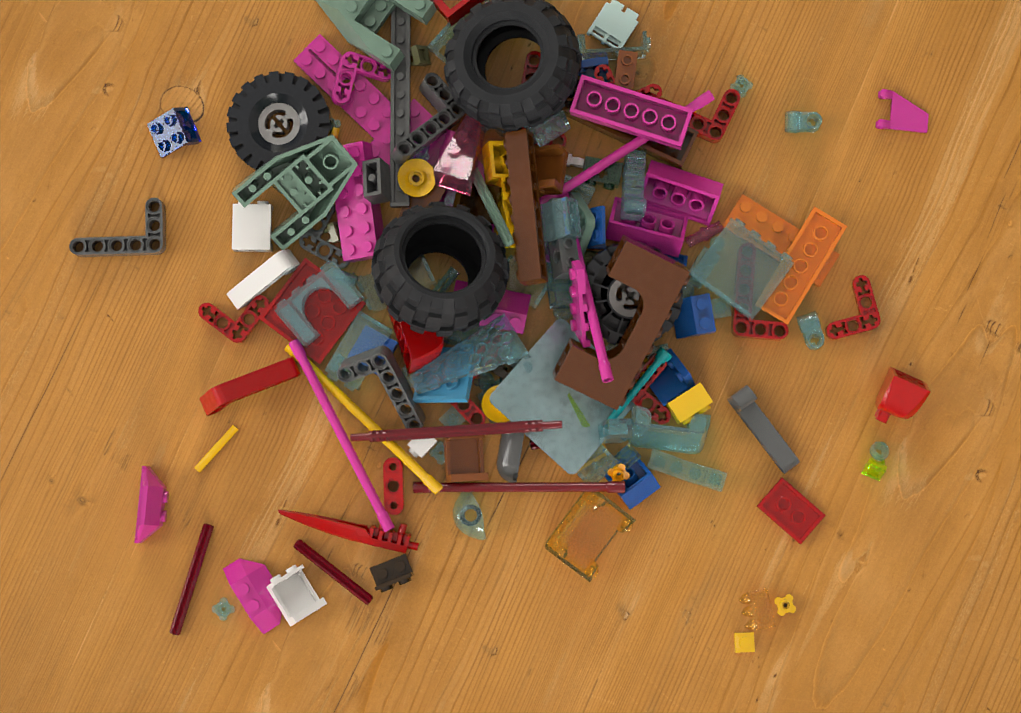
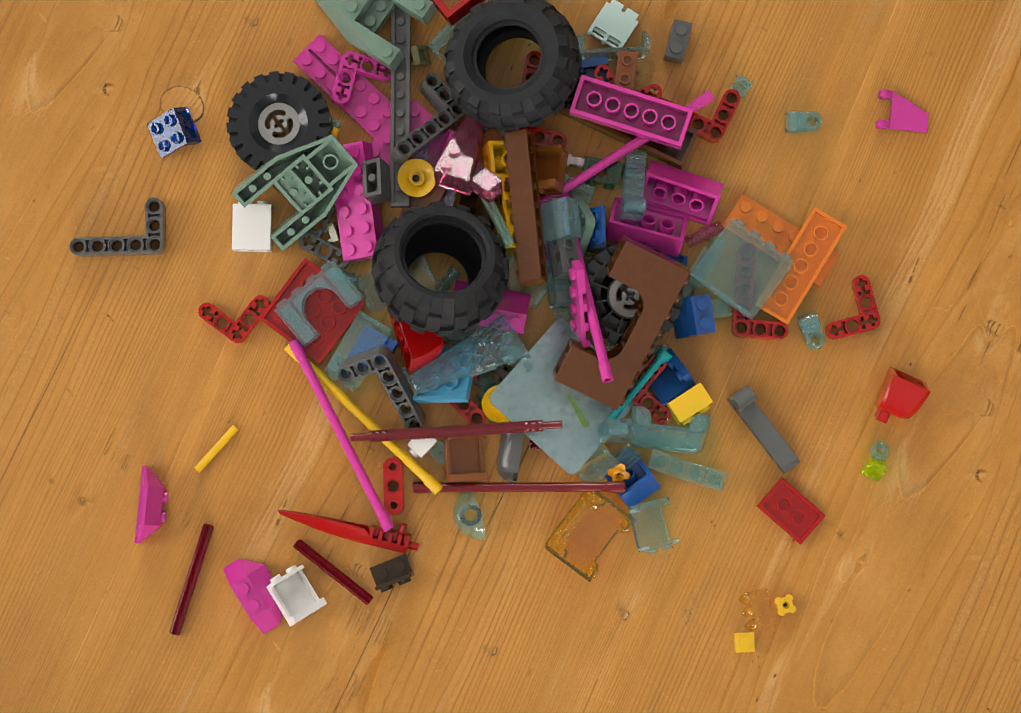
(218, 609): clear light blue plate -> none
(248, 384): red beam -> none
(263, 277): white beam -> none
(451, 418): clear light blue plate -> none
(487, 185): none -> clear pink brick
(552, 128): clear light blue hinge -> none
(650, 526): none -> clear light blue panel
(677, 41): none -> dark grey brick

